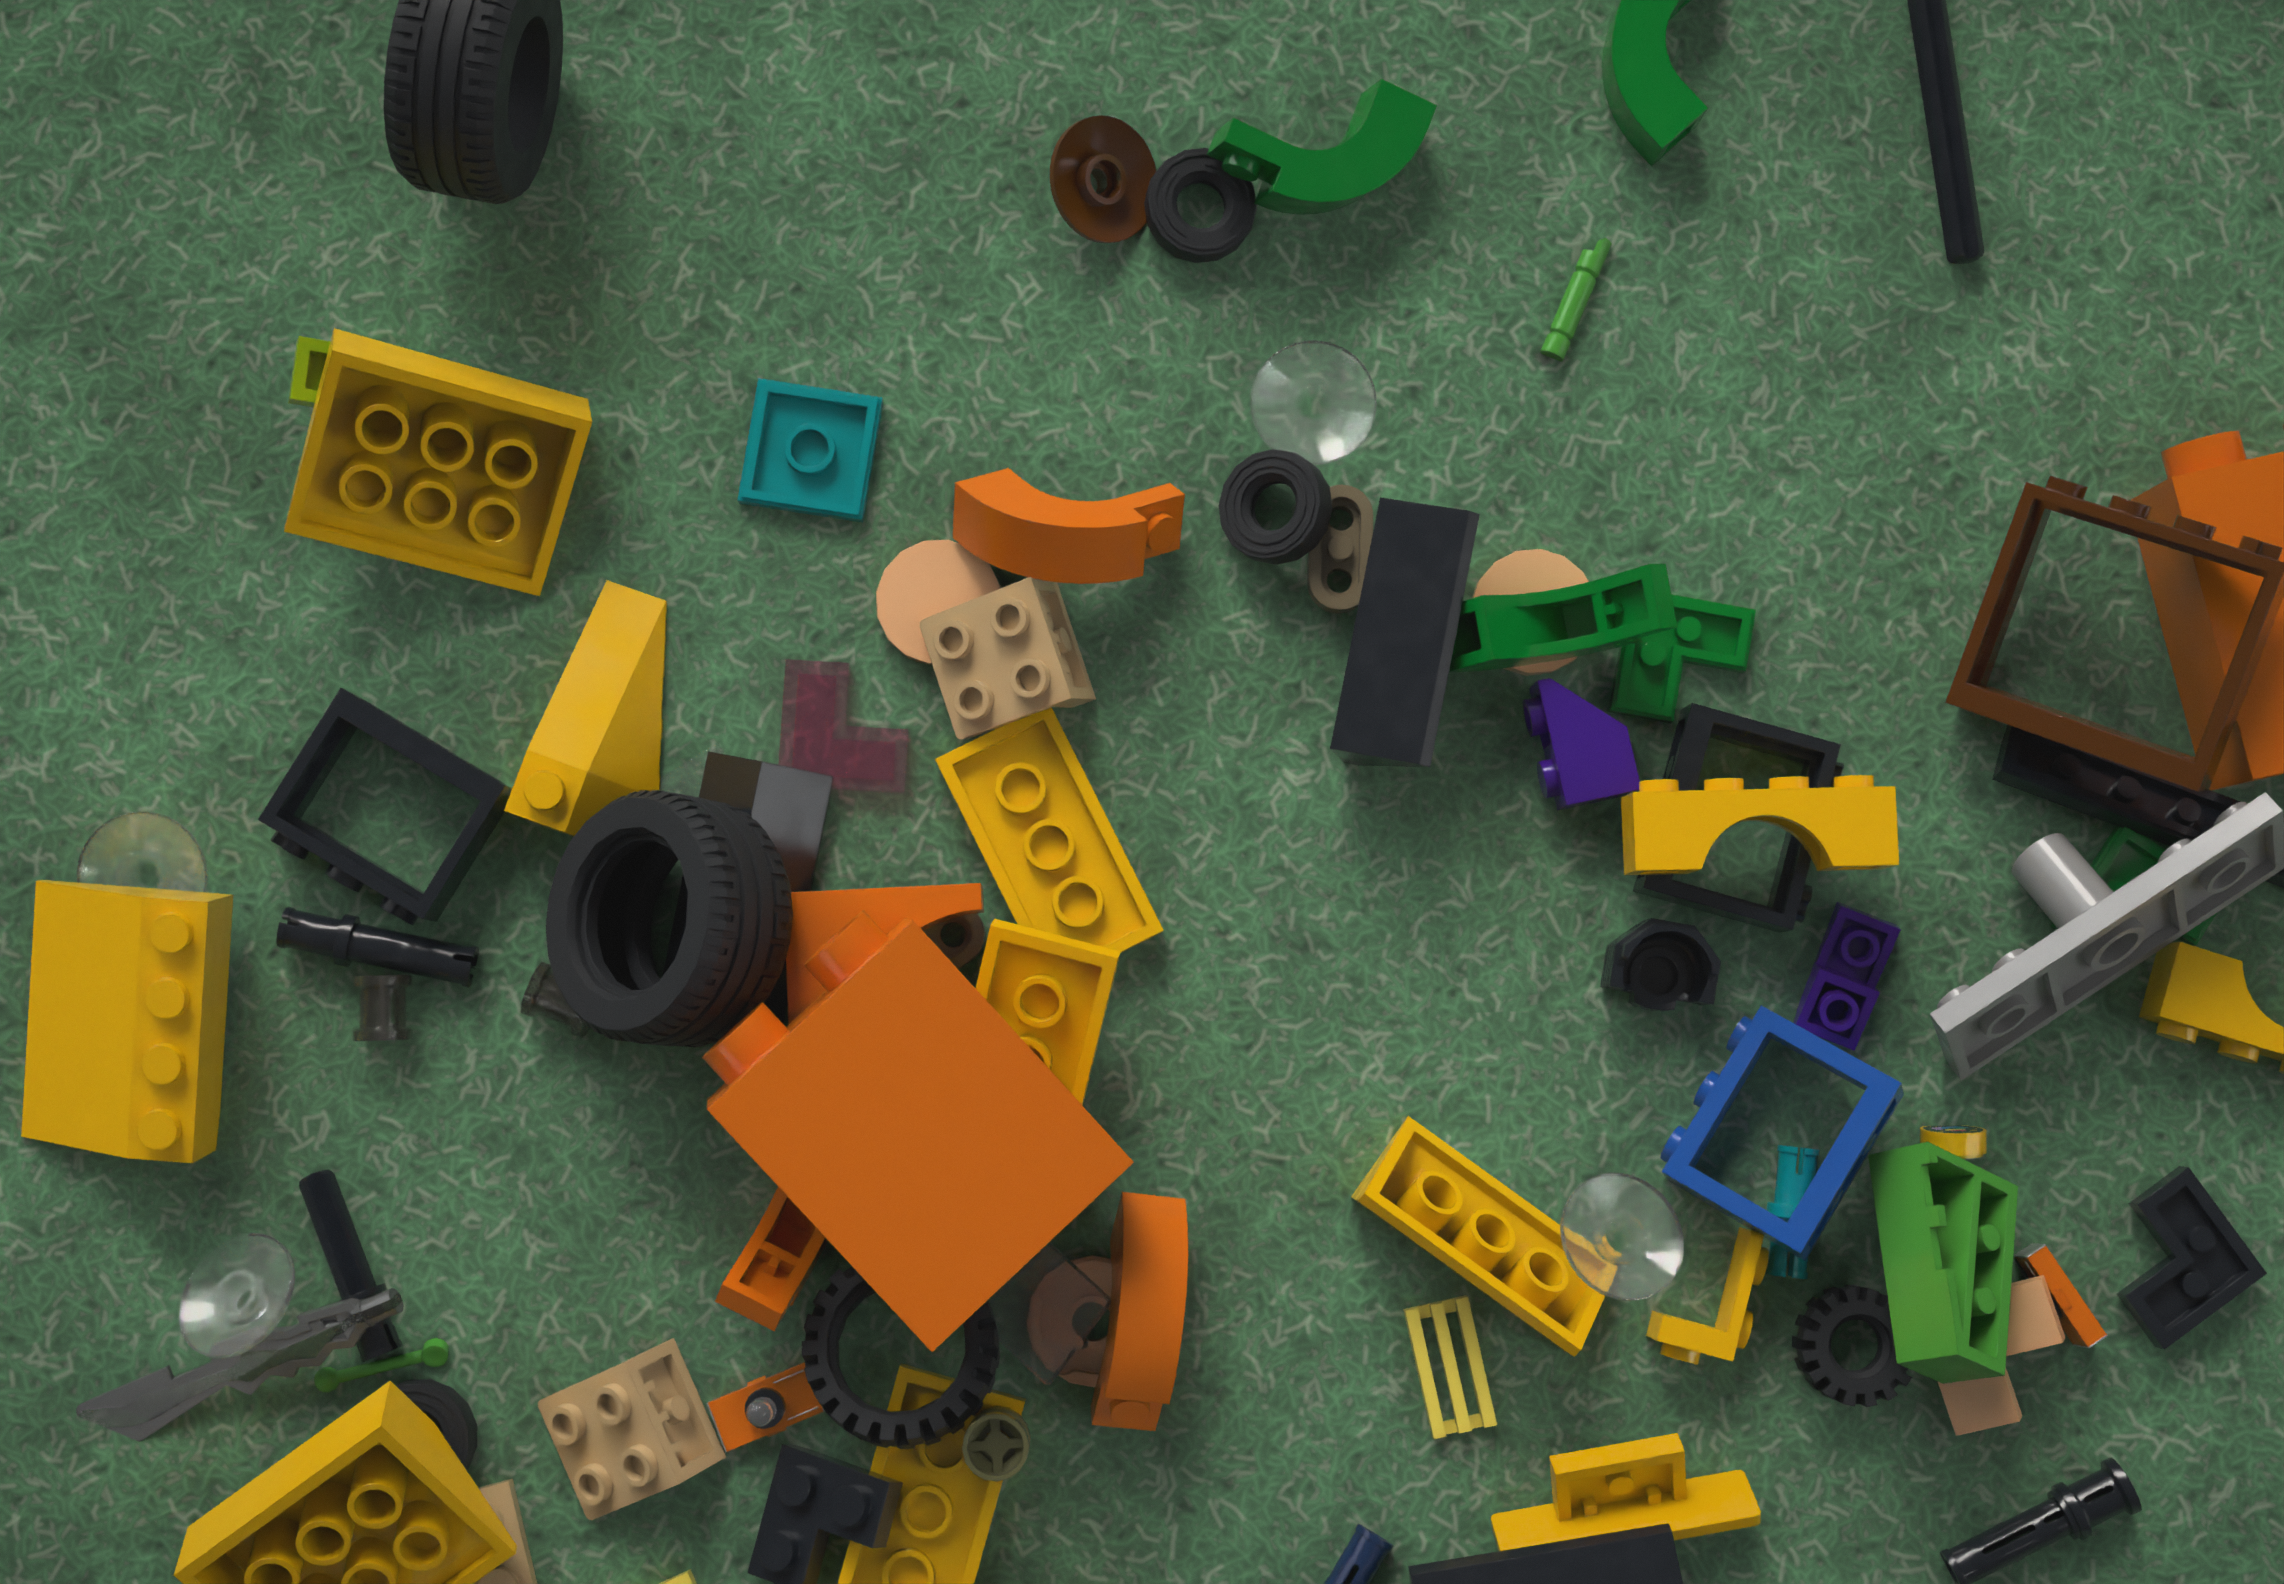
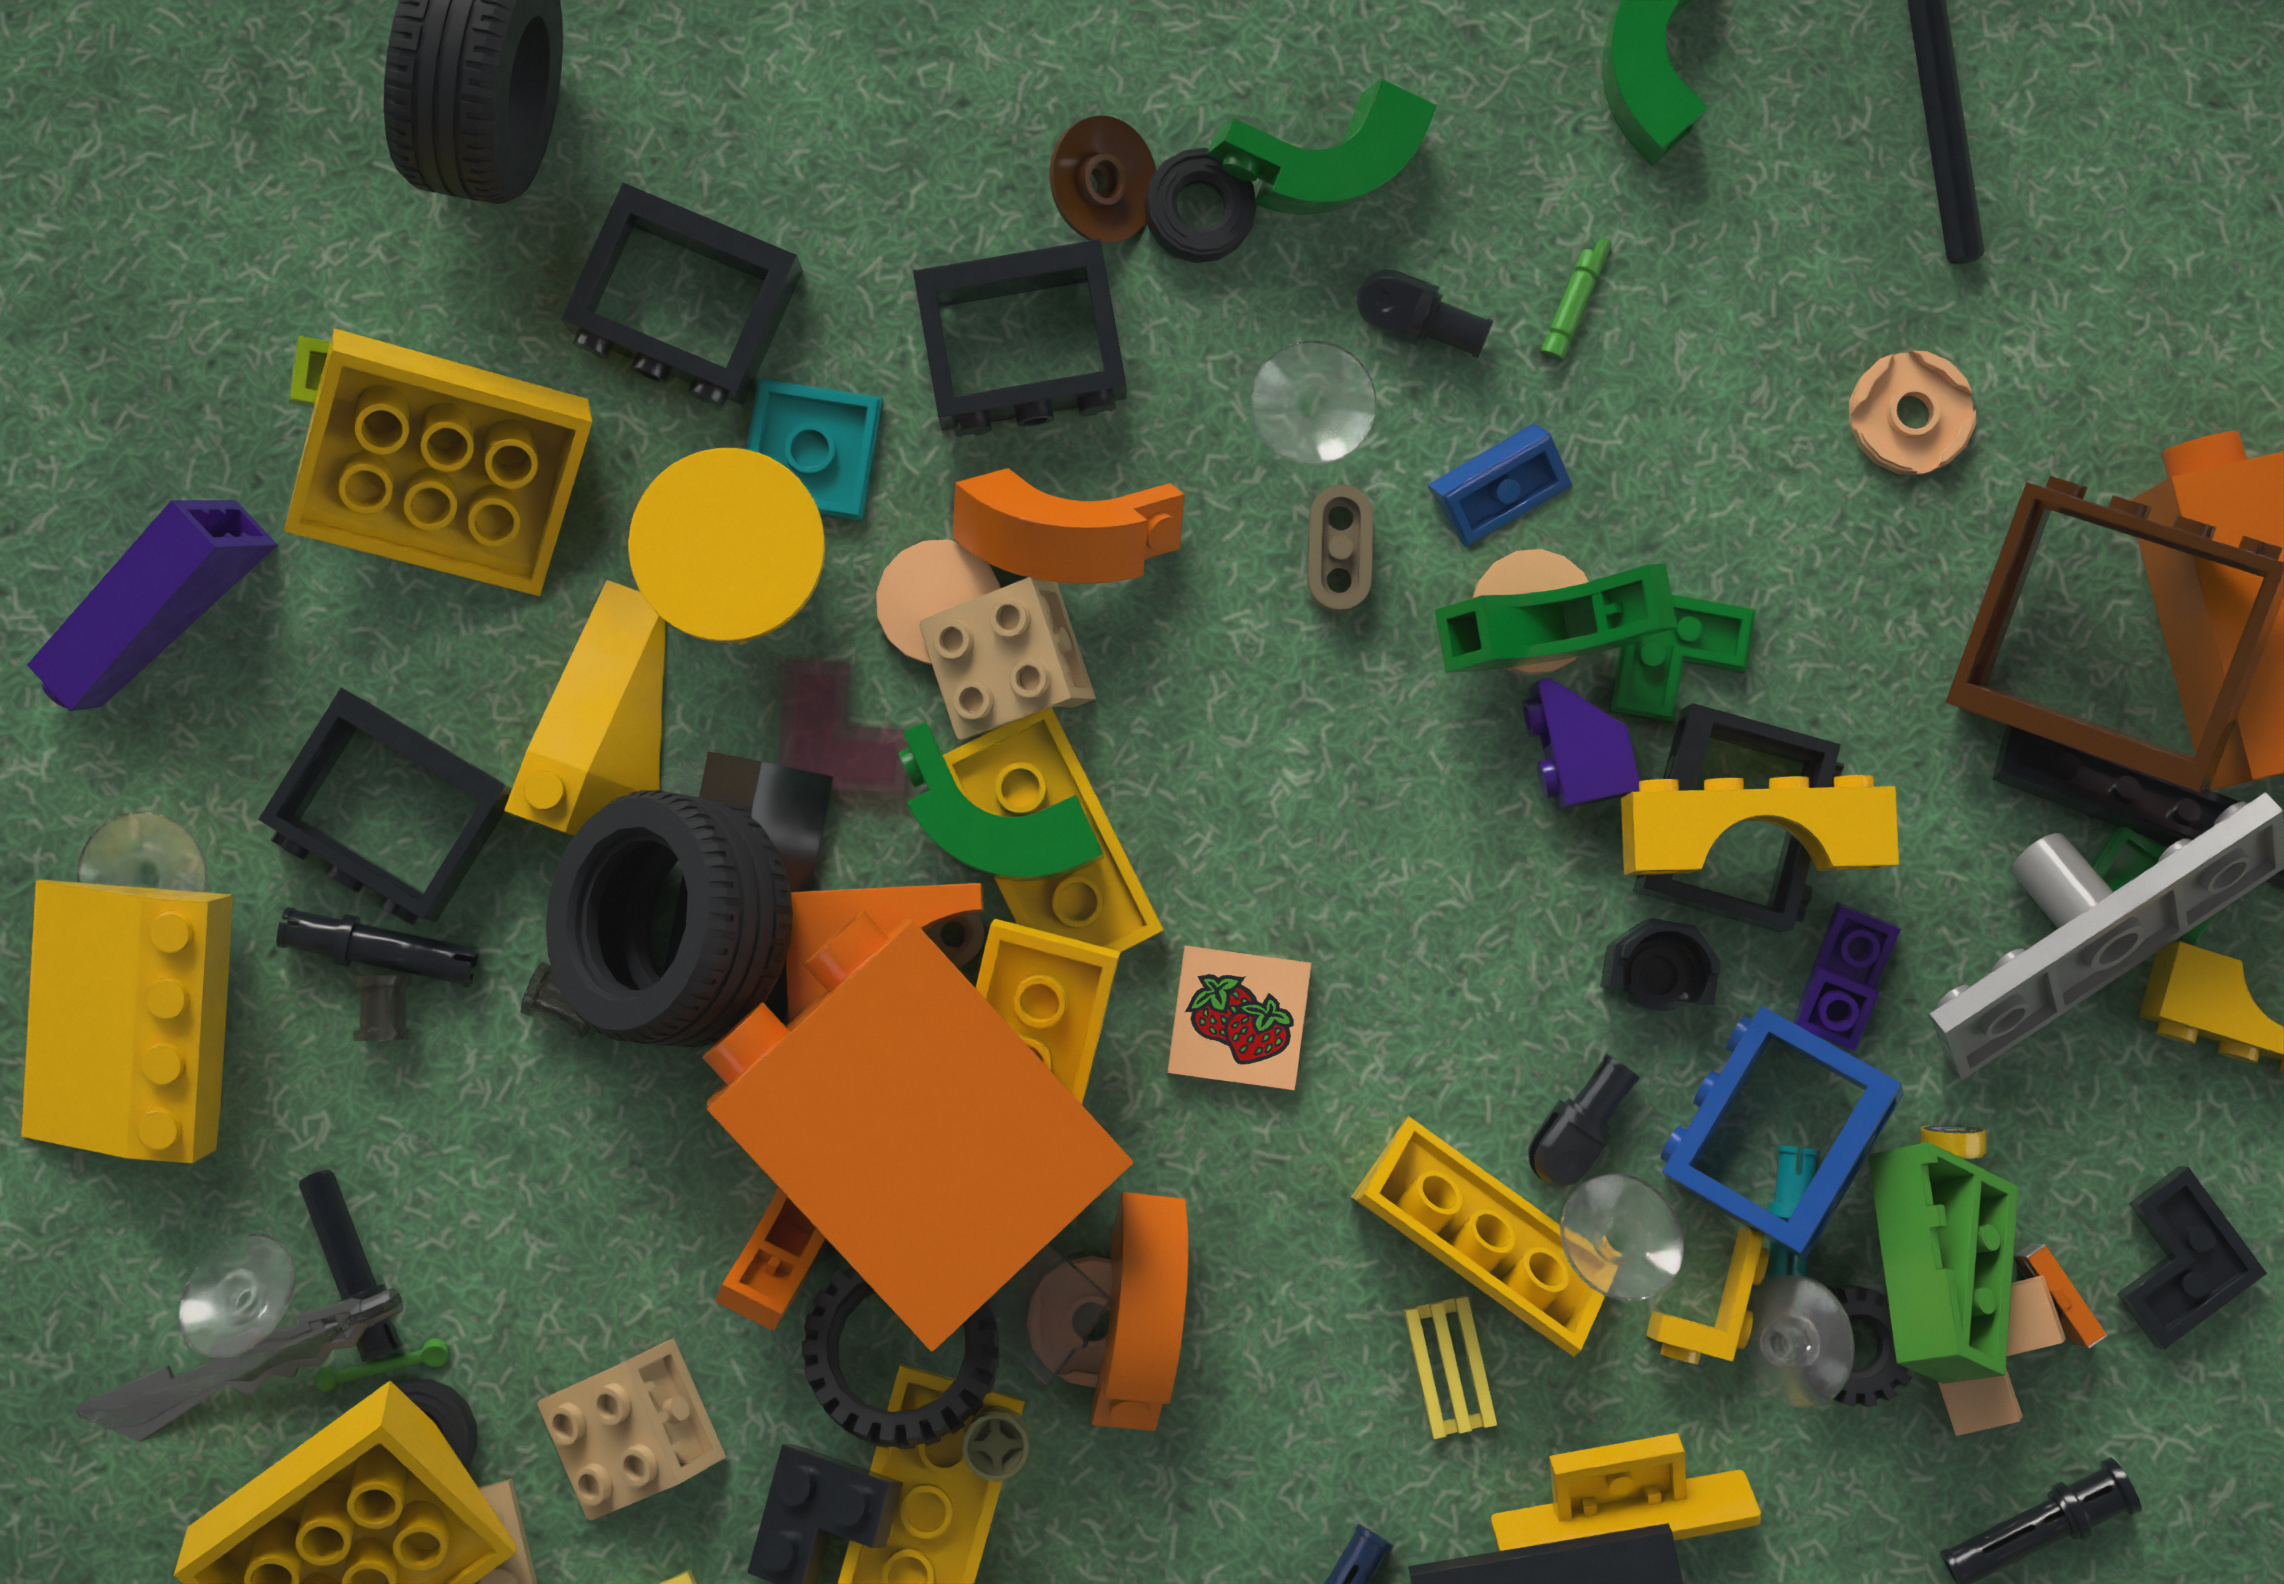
(149, 599): none -> dark purple slope
(708, 238): none -> black window
(727, 545): none -> yellow piece
(764, 1407): orange piece -> none
(1002, 847): none -> green arch
(1009, 275): none -> black window
(1239, 1017): none -> light nougat tile
(1310, 514): black tyre -> none
(1404, 634): black slope -> none
(1416, 311): none -> black arm
(1501, 484): none -> blue slope
(1578, 1129): none -> black arm
(1817, 1338): none -> clear dish
(1886, 438): none -> light nougat tile

